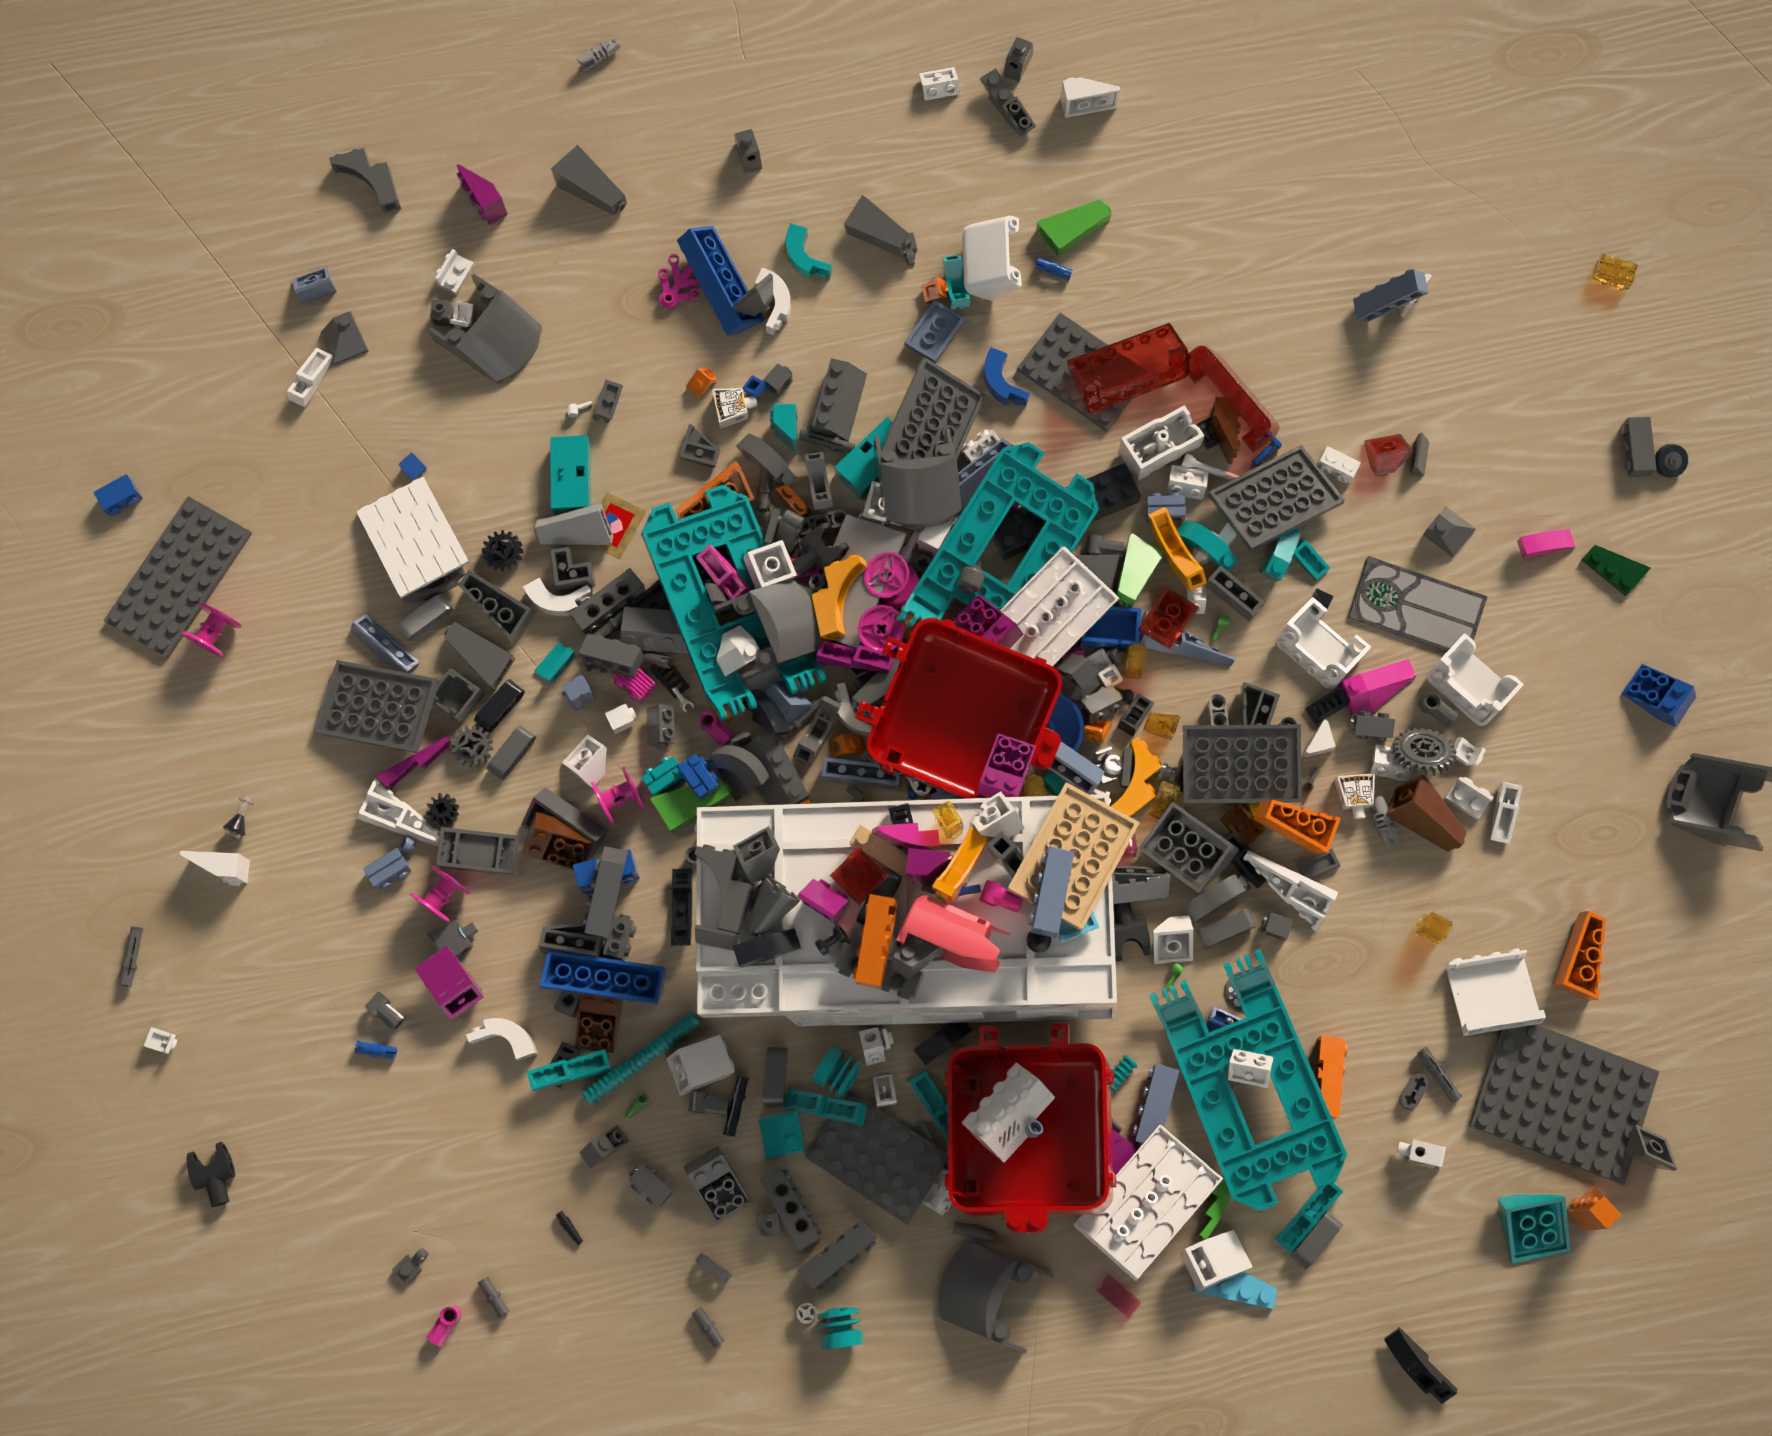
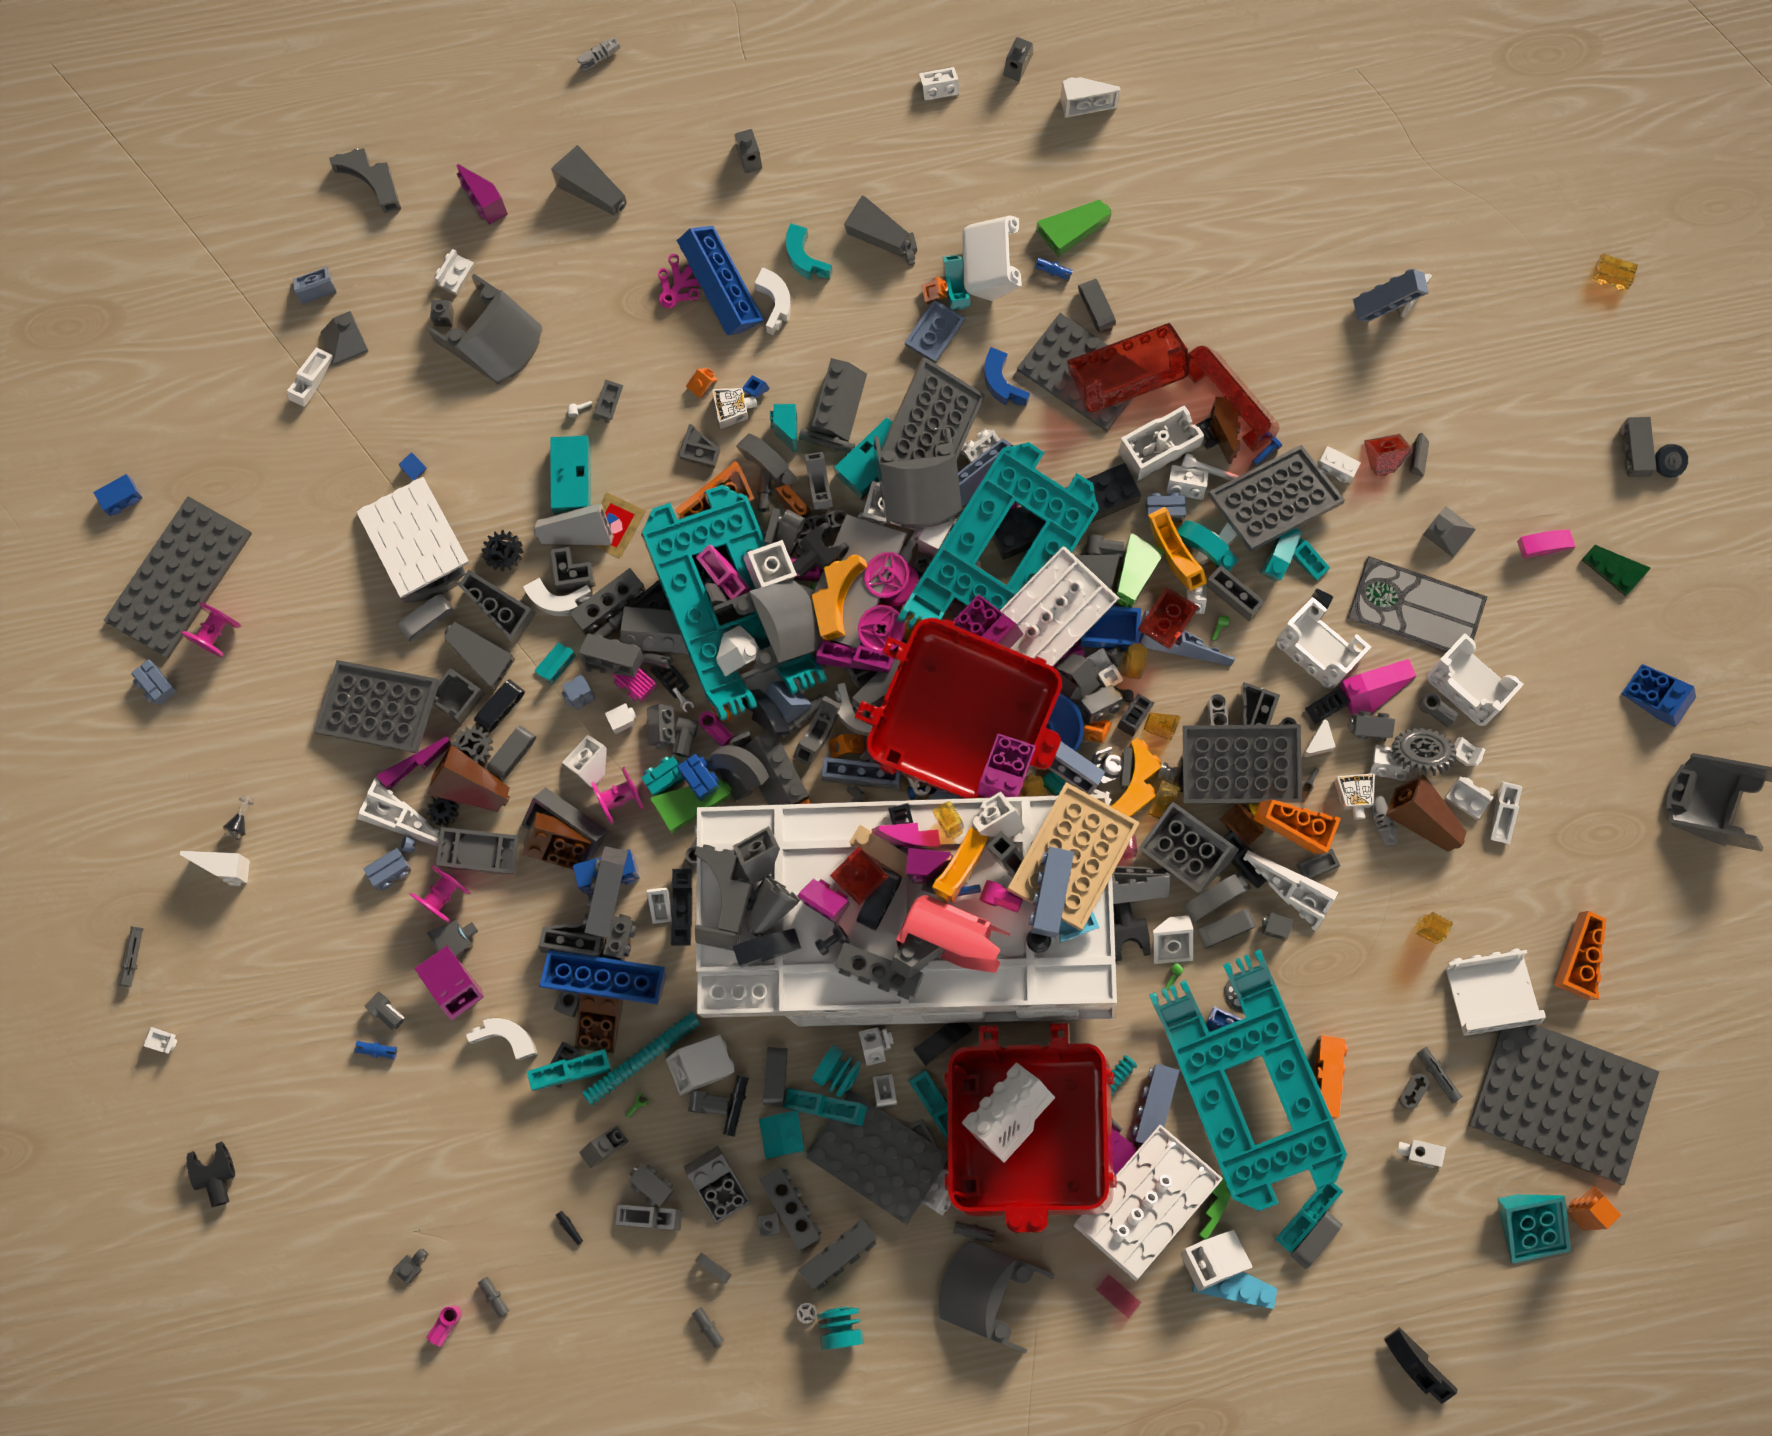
(154, 682): none -> sand blue brick
(383, 645): sand blue slope -> none
(463, 314): white bracket -> none
(467, 782): none -> reddish brown slope
(648, 1217): none -> dark grey slope
(659, 905): none -> white slope
(685, 731): none -> dark grey piece
(757, 298): dark grey slope -> none
(778, 379): dark grey brick -> none
(813, 580): black bush -> none
(876, 941): orange wedge -> none
(971, 579): dark grey head -> none
(1006, 103): dark grey slope -> none
(1036, 1130): sand blue hinge -> none
(1097, 305): none -> dark grey beam
(1250, 1068): white bracket -> none
(1650, 1149): dark grey slope -> none

